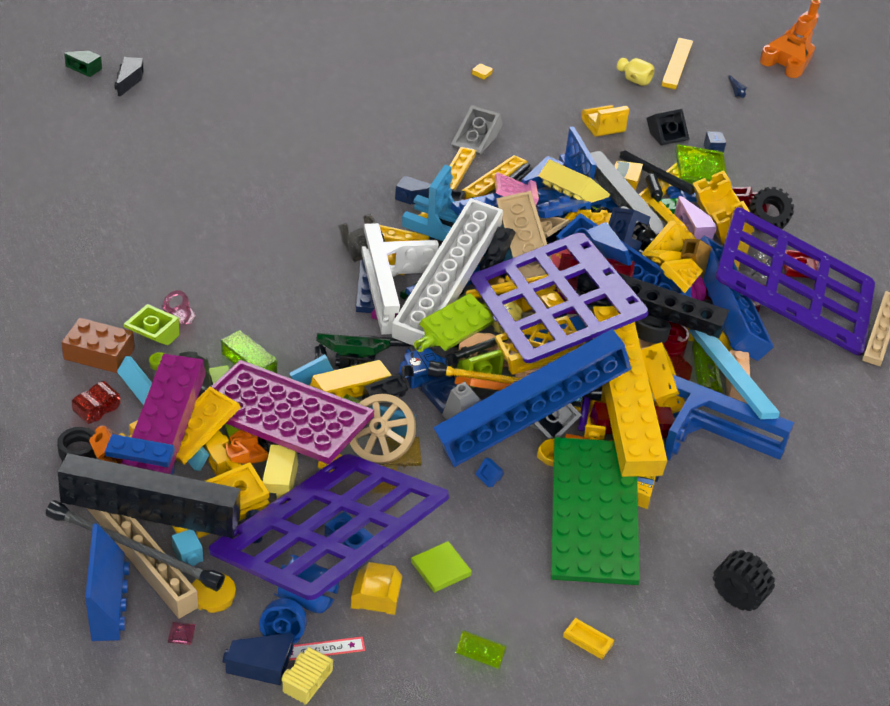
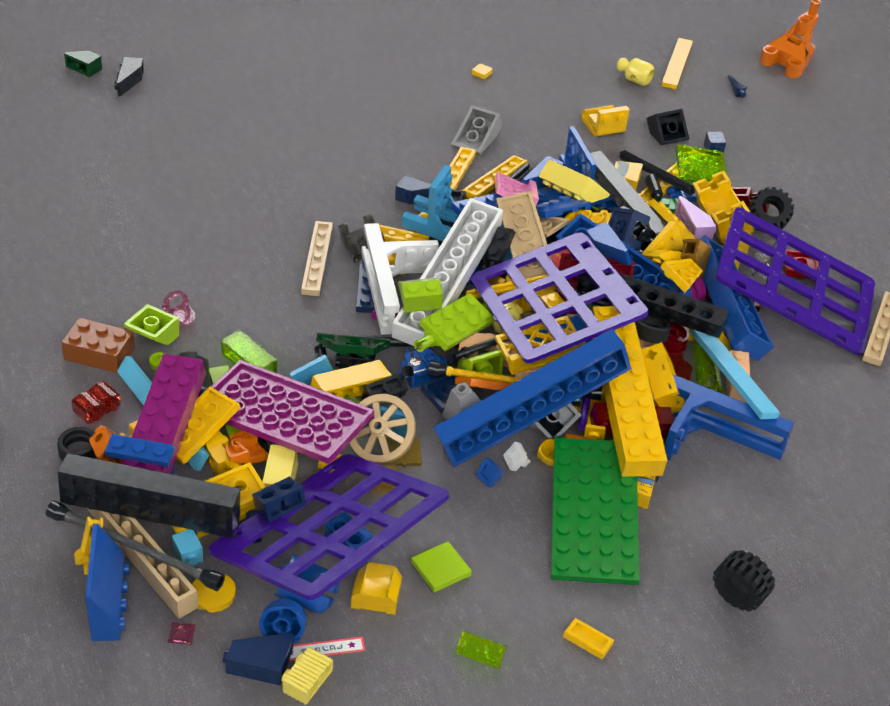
(83, 553): none -> yellow piece
(279, 499): none -> dark blue brick
(317, 259): none -> tan plate
(421, 294): none -> lime slope
(516, 457): none -> white tile

